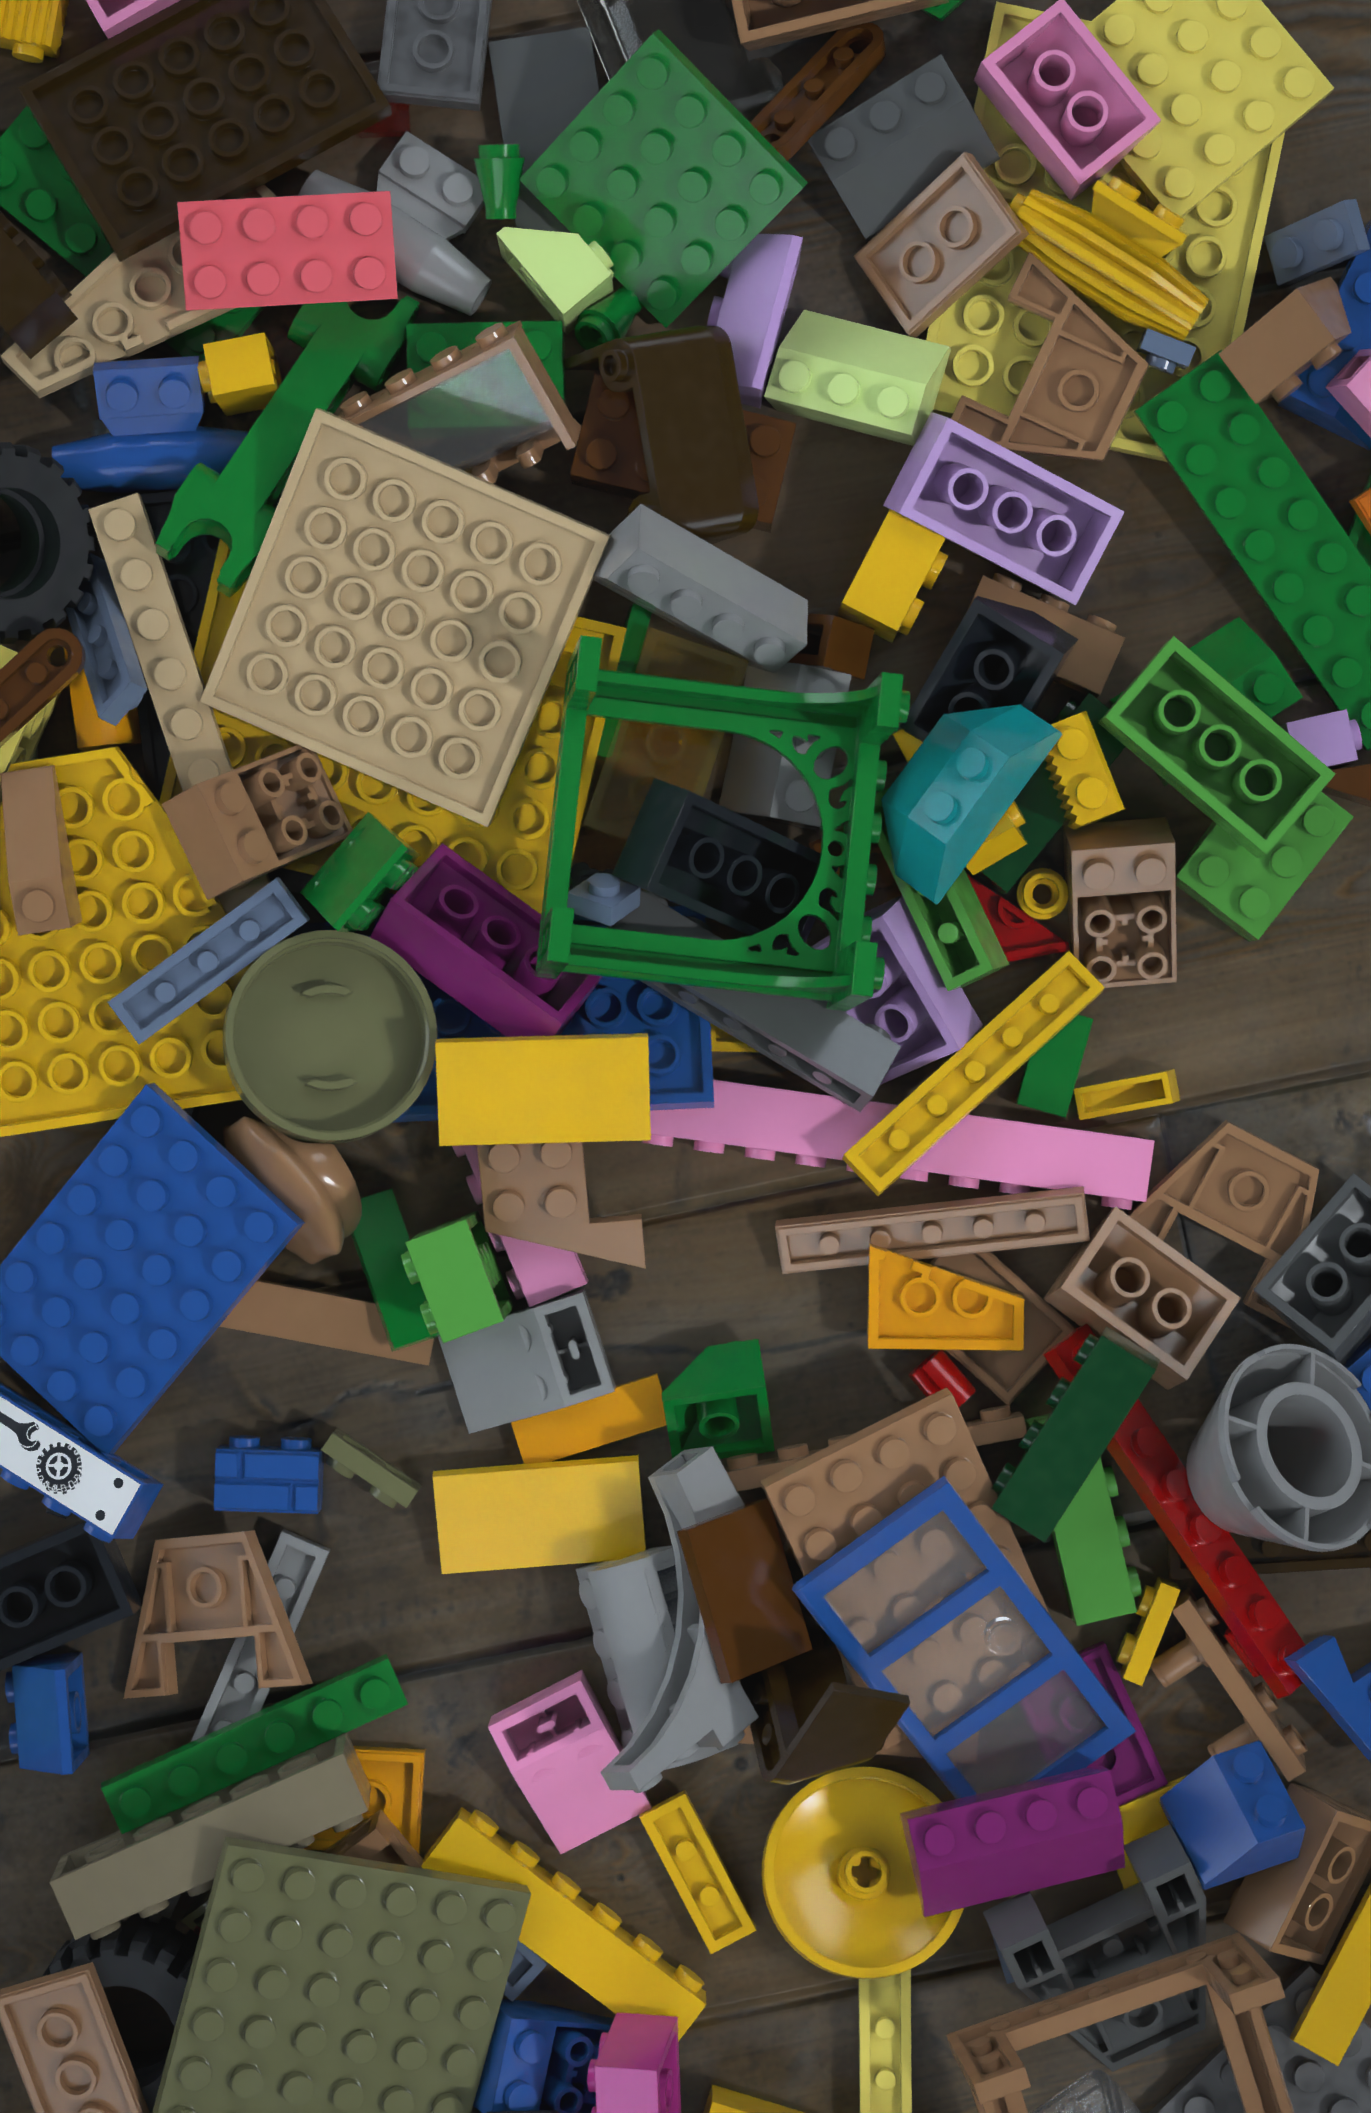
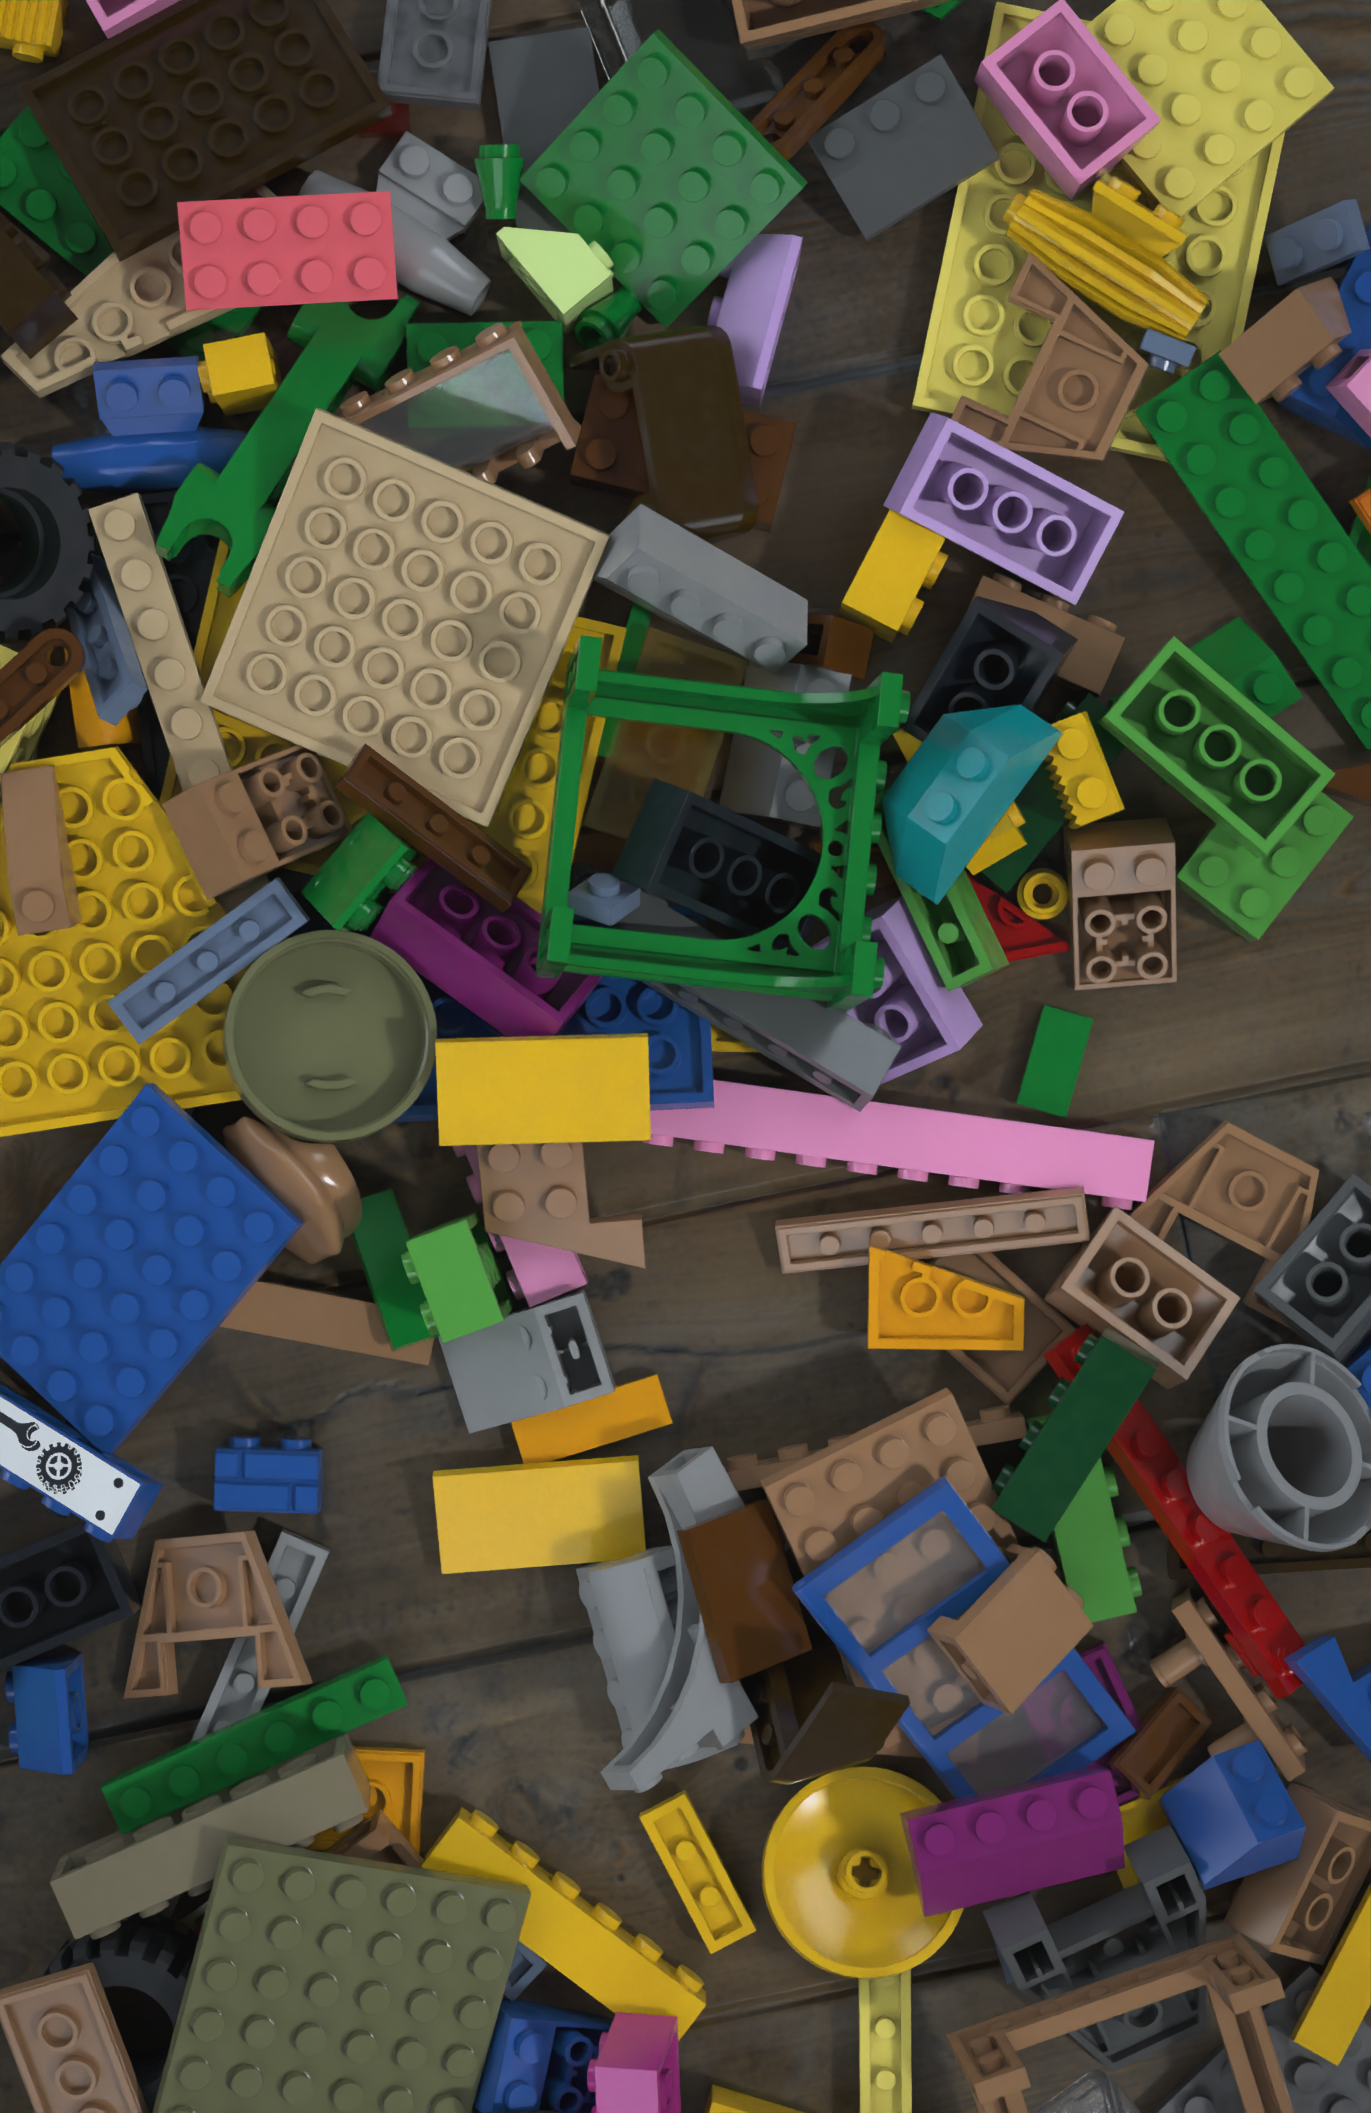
(353, 1458): olive plate -> none
(433, 828): none -> reddish brown tile
(556, 1754): bright pink slope -> none
(720, 1402): green slope -> none
(857, 377): yellowish green slope -> none
(940, 1372): red piece -> none
(941, 244): medium nougat tile -> none
(973, 1073): yellow plate -> none
(1014, 1630): none -> medium nougat panel
(1127, 1094): yellow piece -> none
(1139, 1649): yellow plate -> none
(1160, 1742): none -> reddish brown tile
(1328, 737): lavender brick -> none

